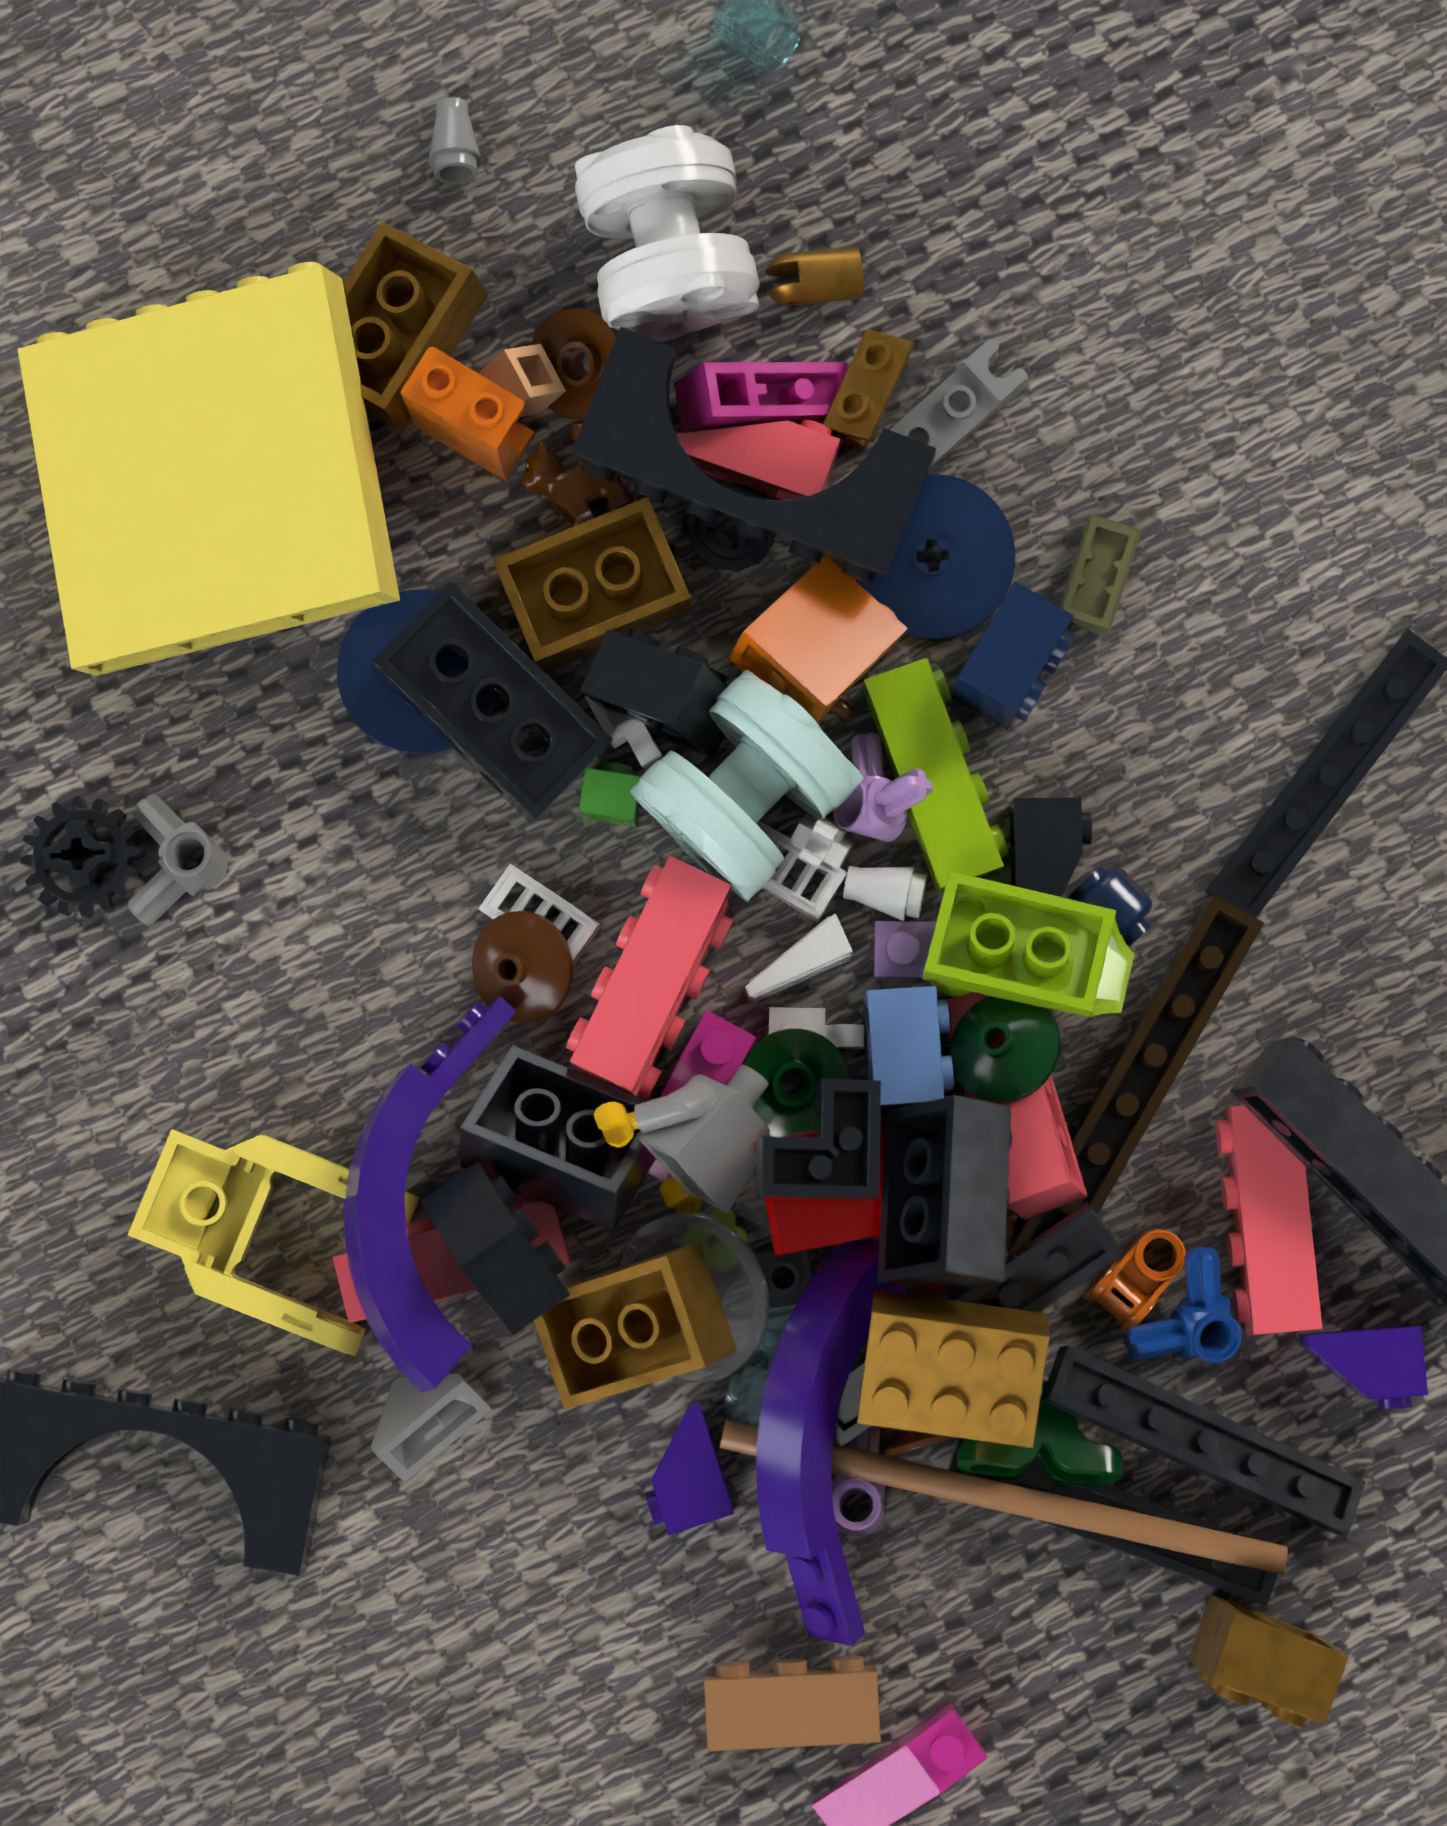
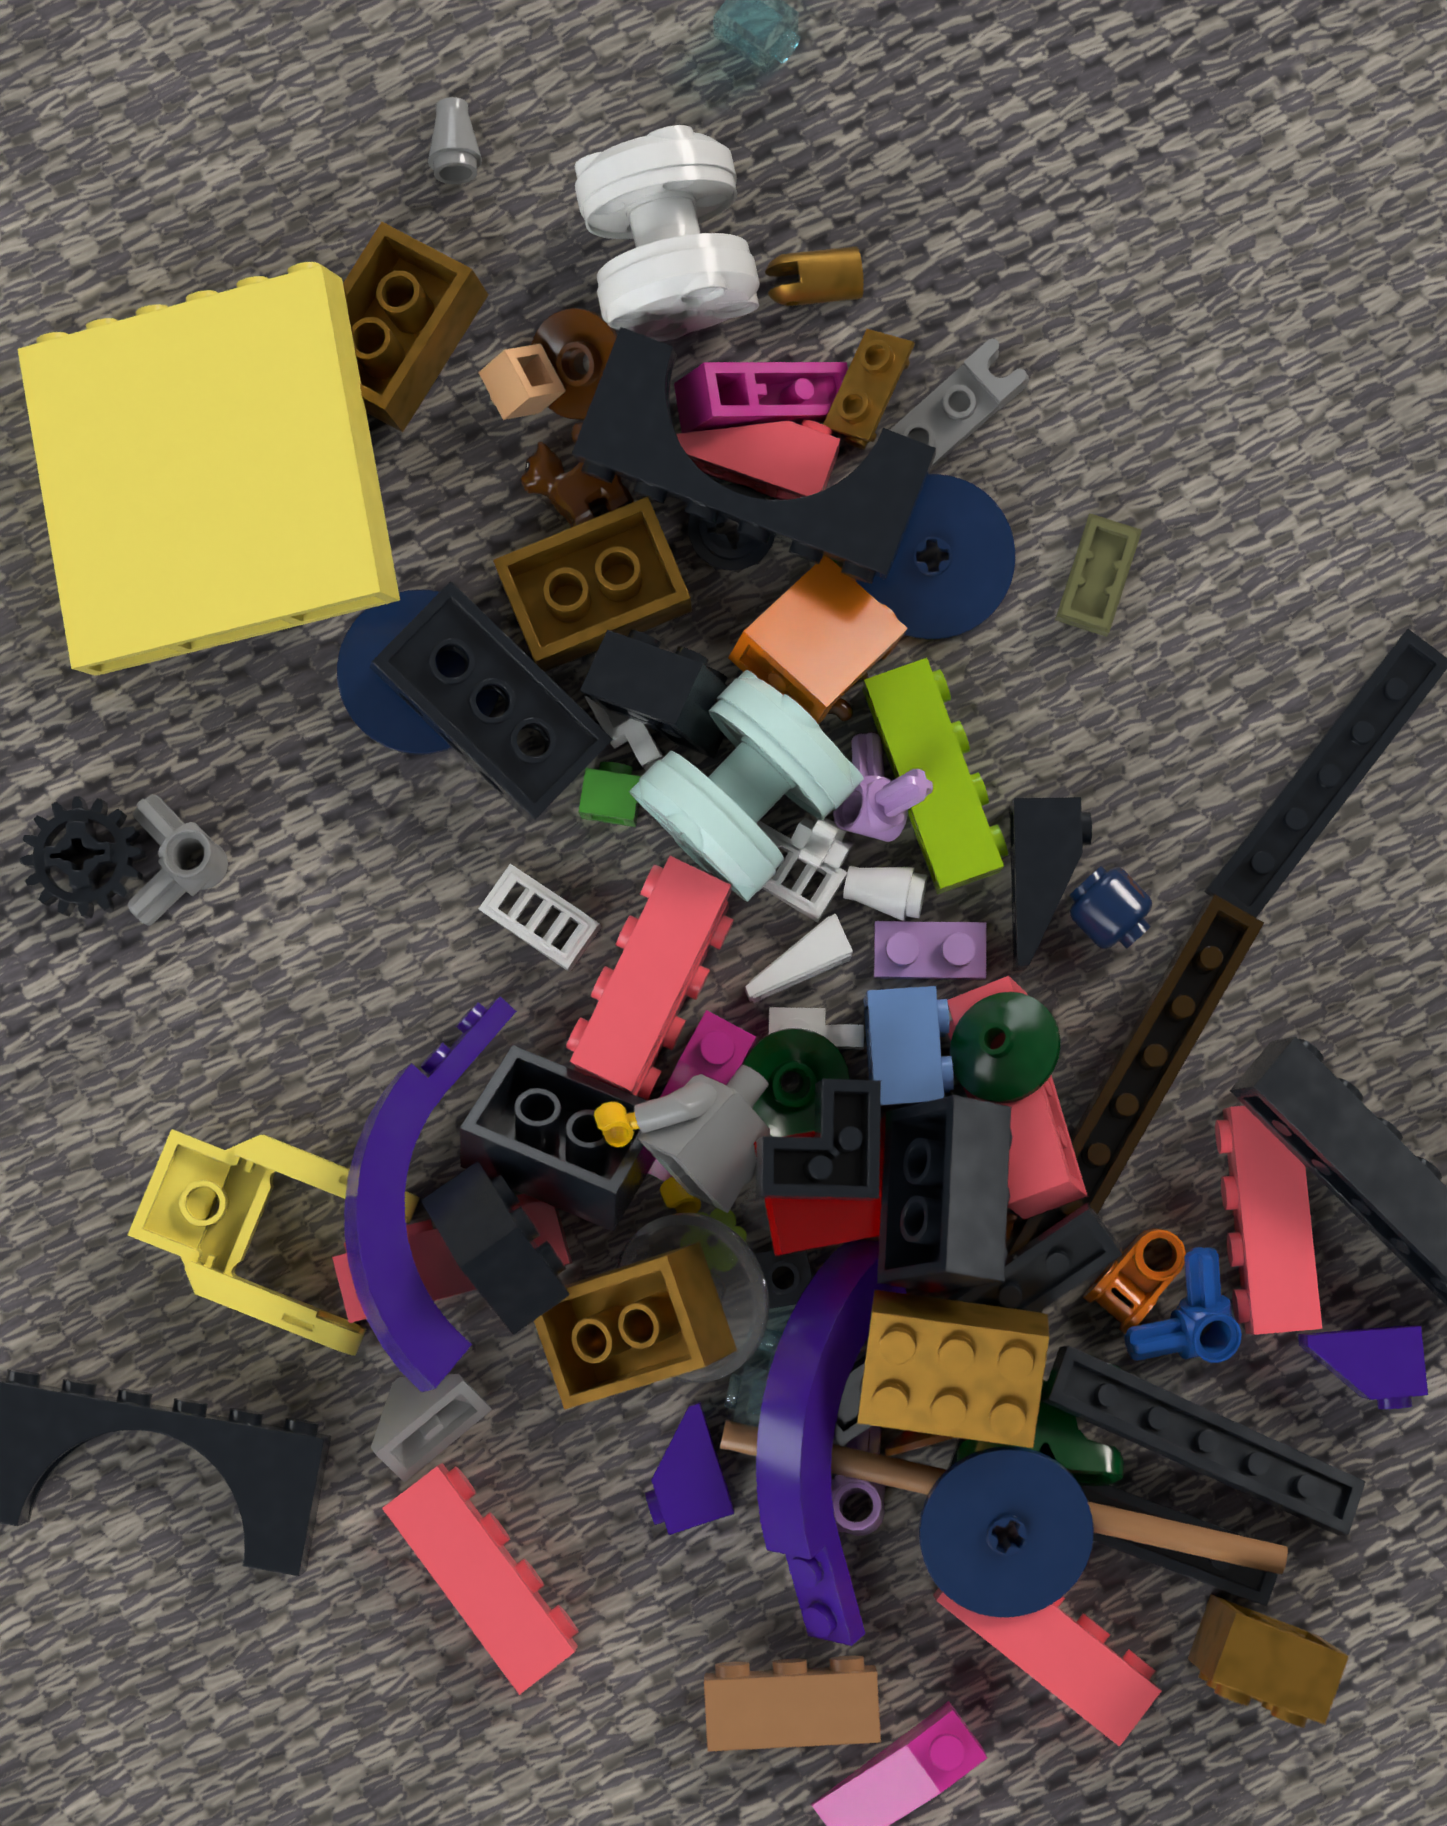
(467, 413): orange panel -> none
(481, 1576): none -> coral brick
(541, 963): reddish brown dish -> none
(991, 1491): none -> dark blue piece
(1011, 655): dark blue brick -> none
(1027, 948): lime slope -> none
(1071, 1663): none -> coral brick

